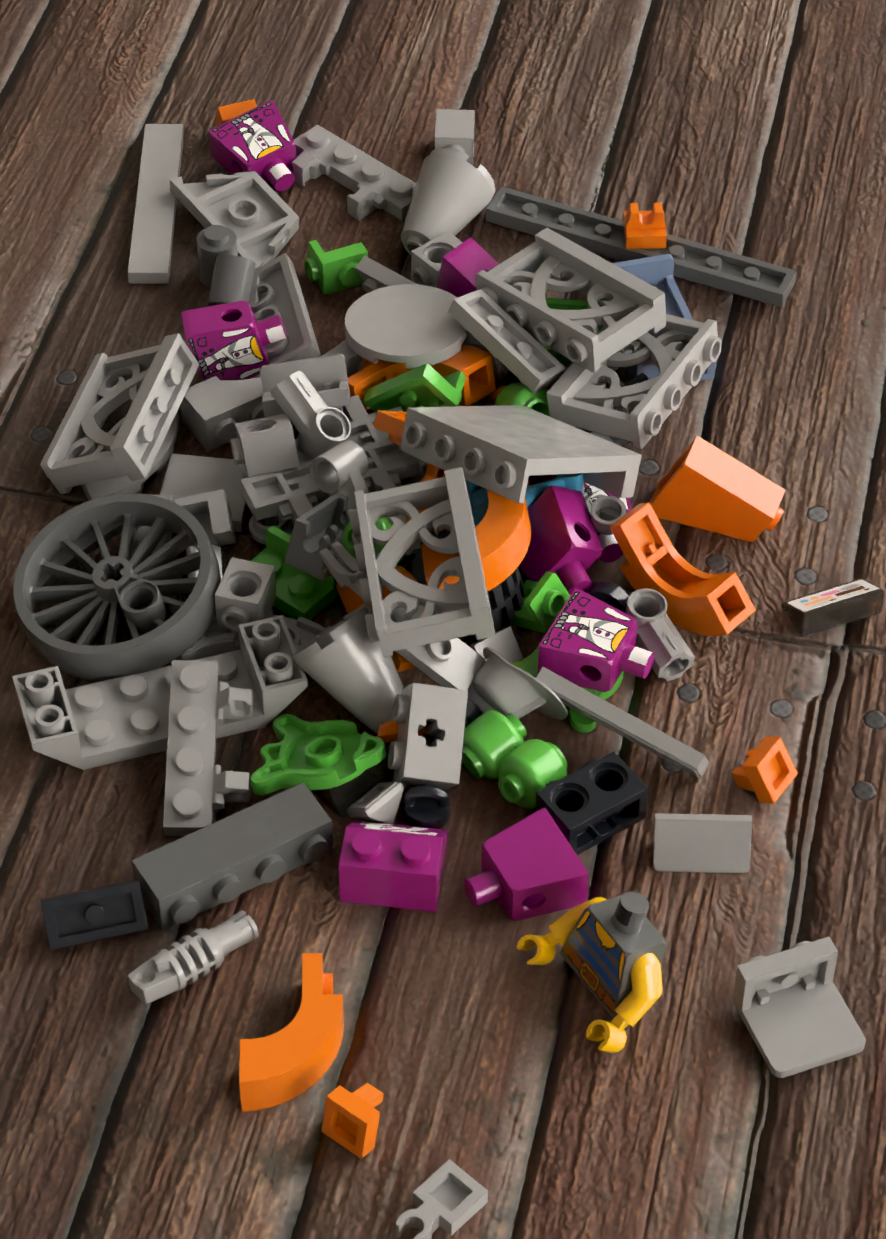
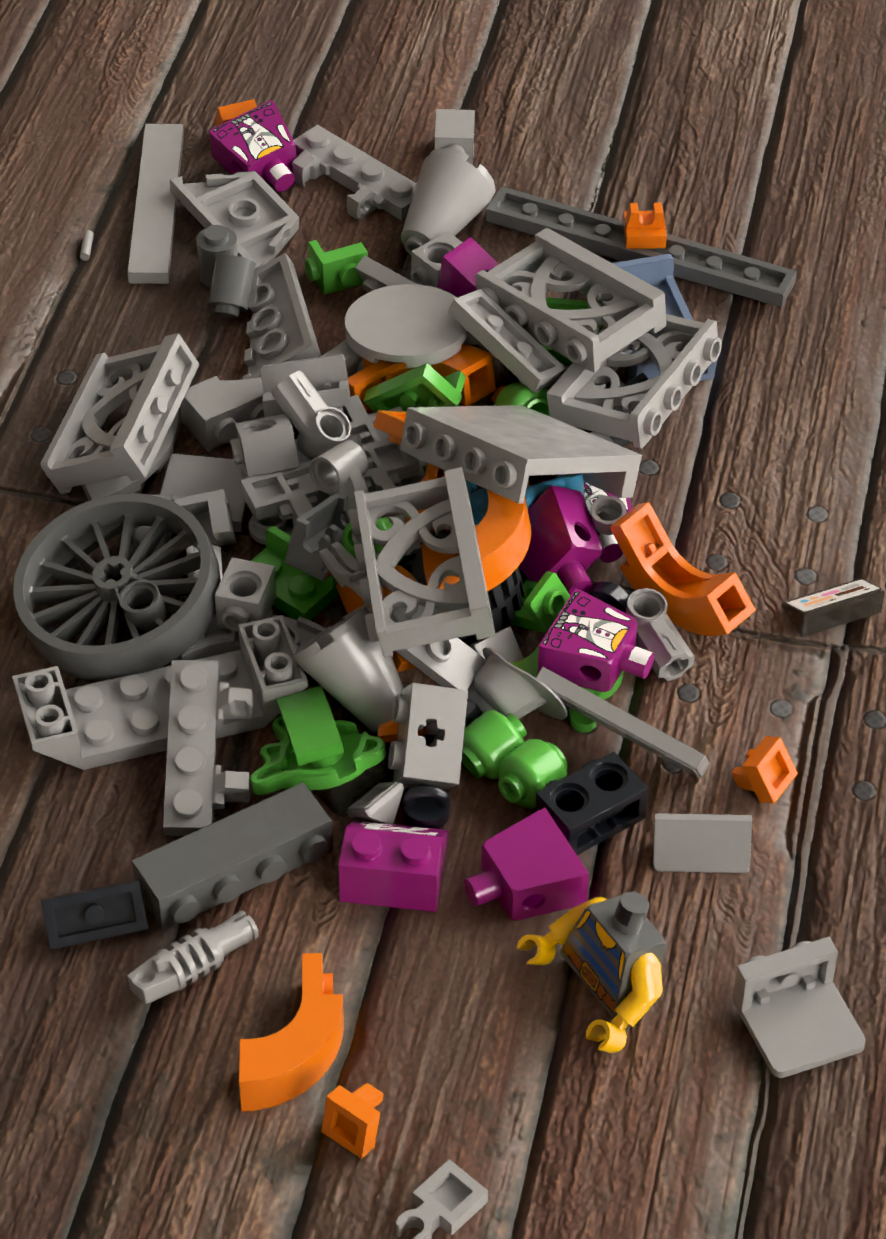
(86, 245): none -> light grey piece
(230, 339): magenta torso -> none
(310, 725): none -> bright green slope
(717, 494): orange slope -> none

